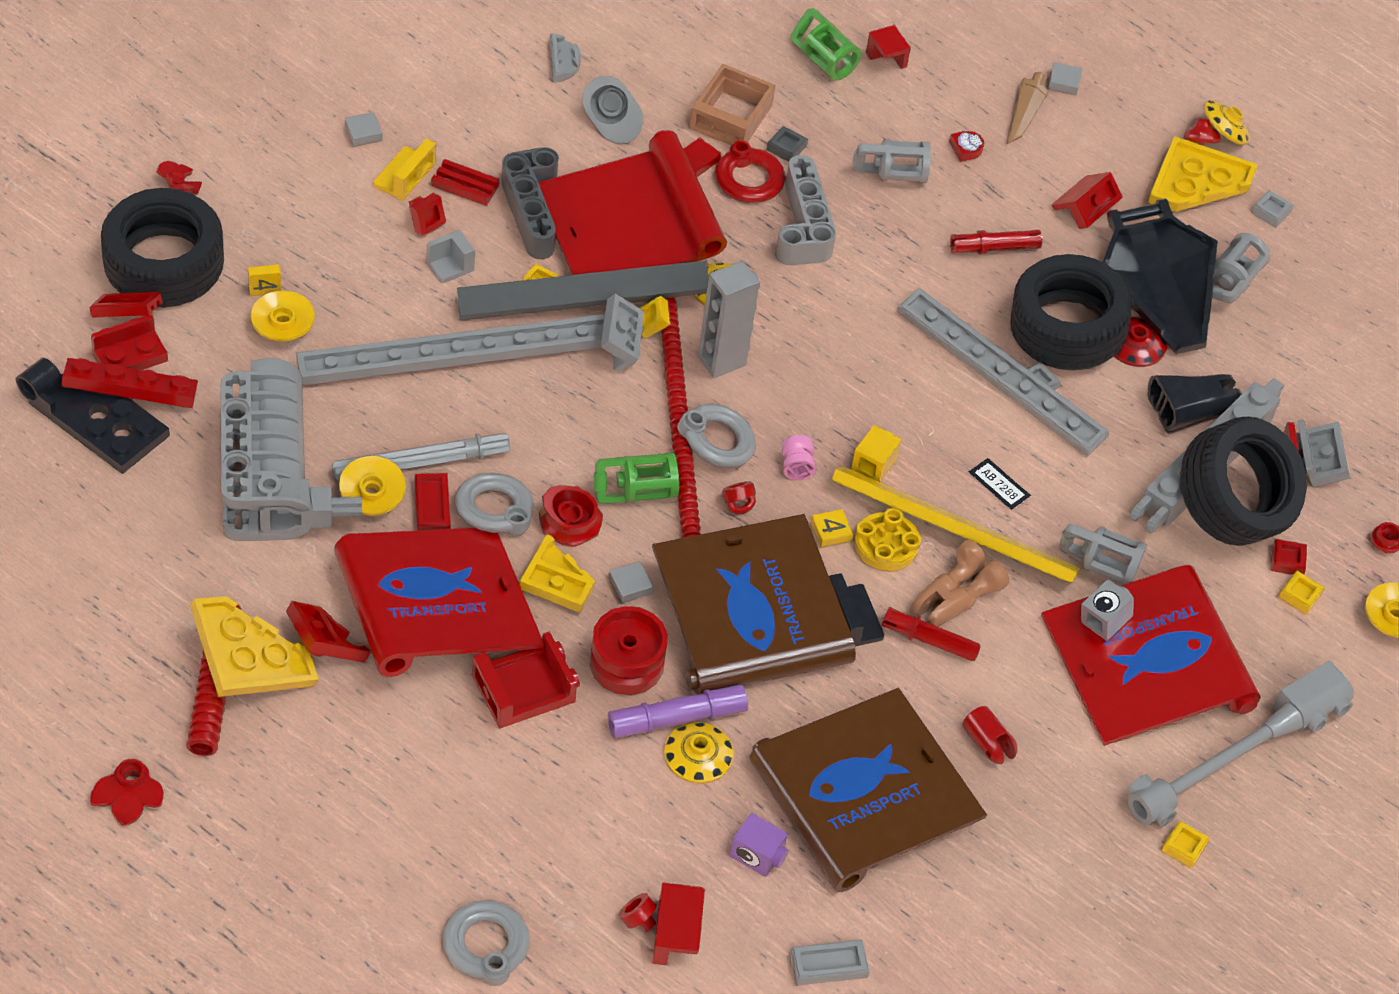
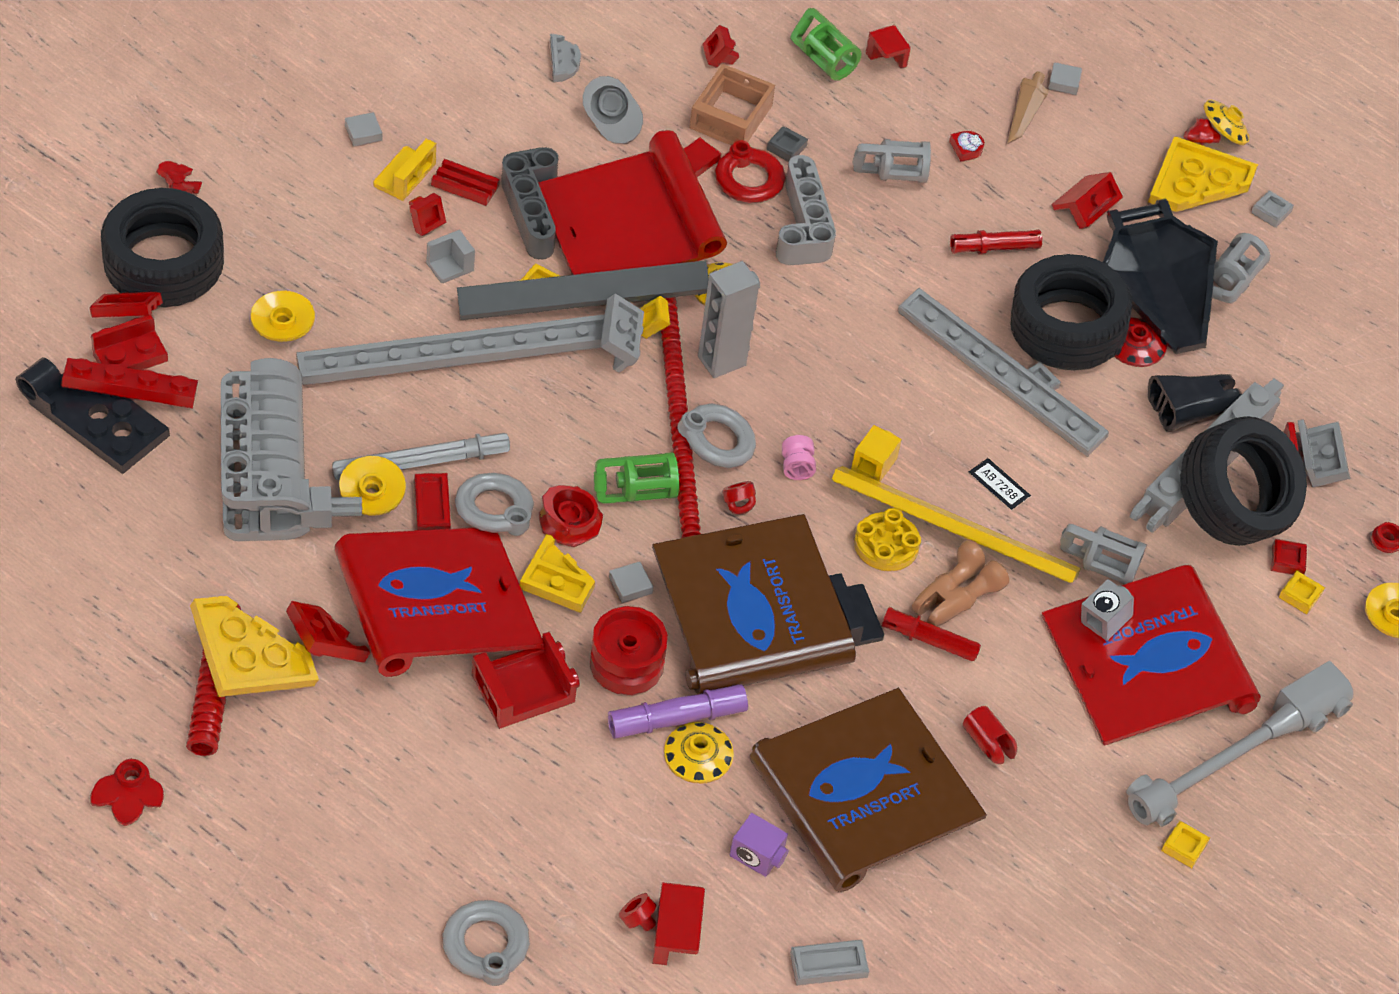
(264, 279): yellow tile -> none
(720, 47): none -> red tile
(831, 528): yellow tile -> none

